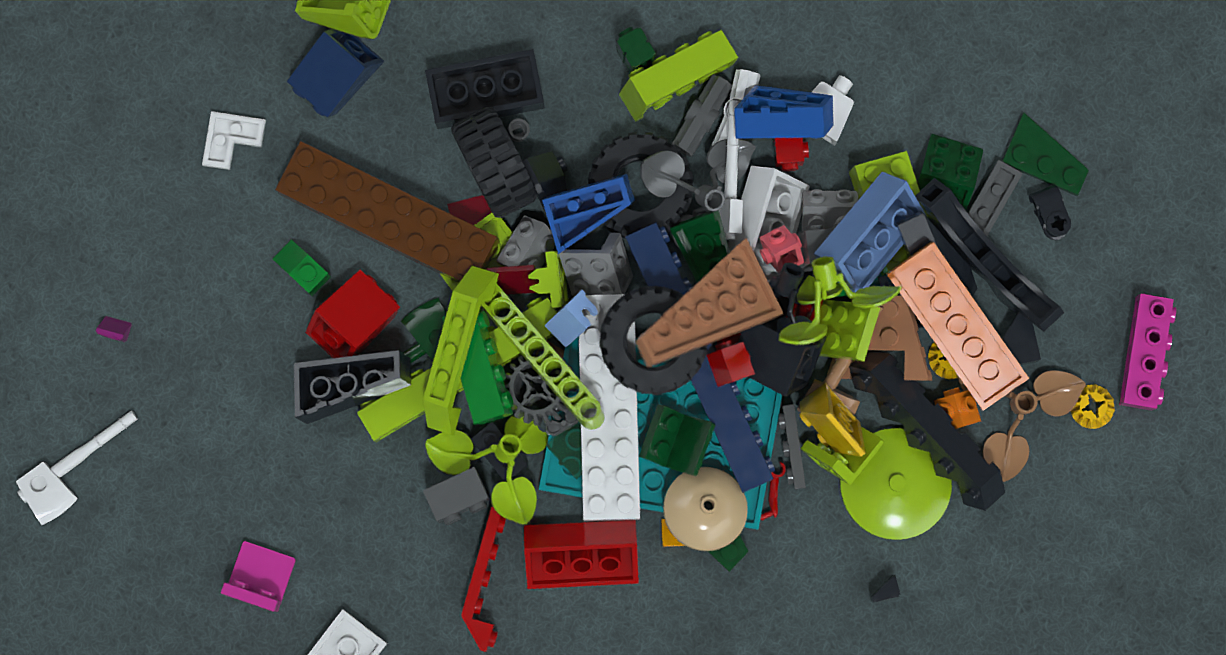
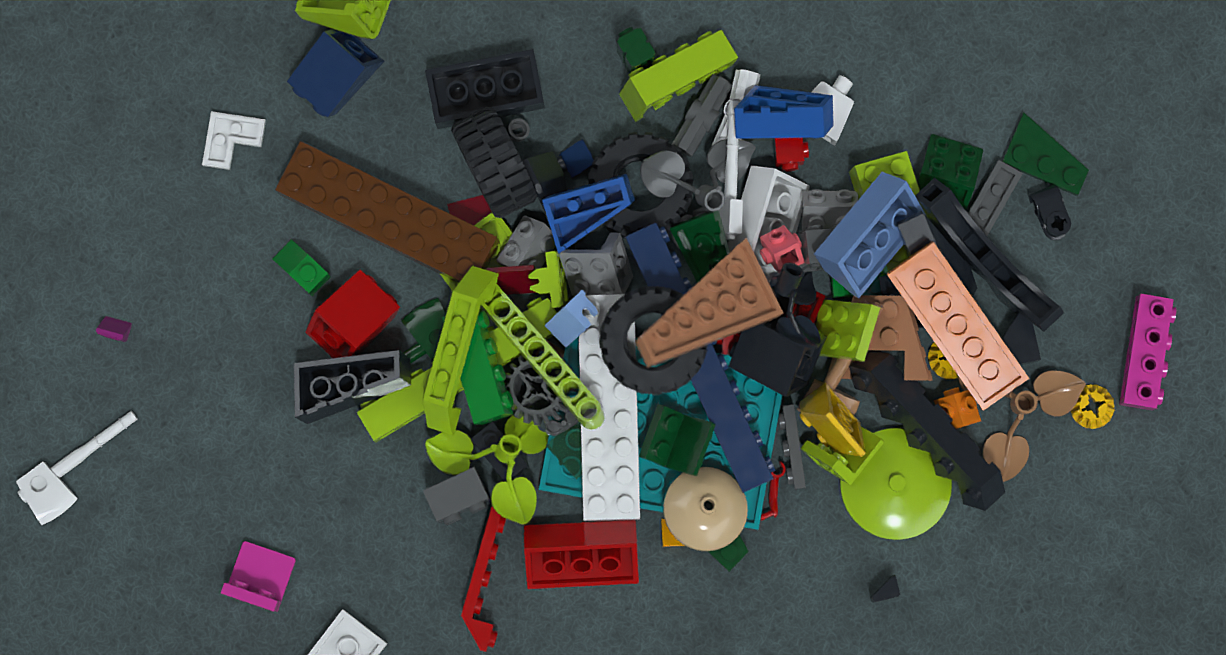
(577, 158): none -> dark blue slope
(730, 363): red brick -> none
(825, 287): lime plant -> none

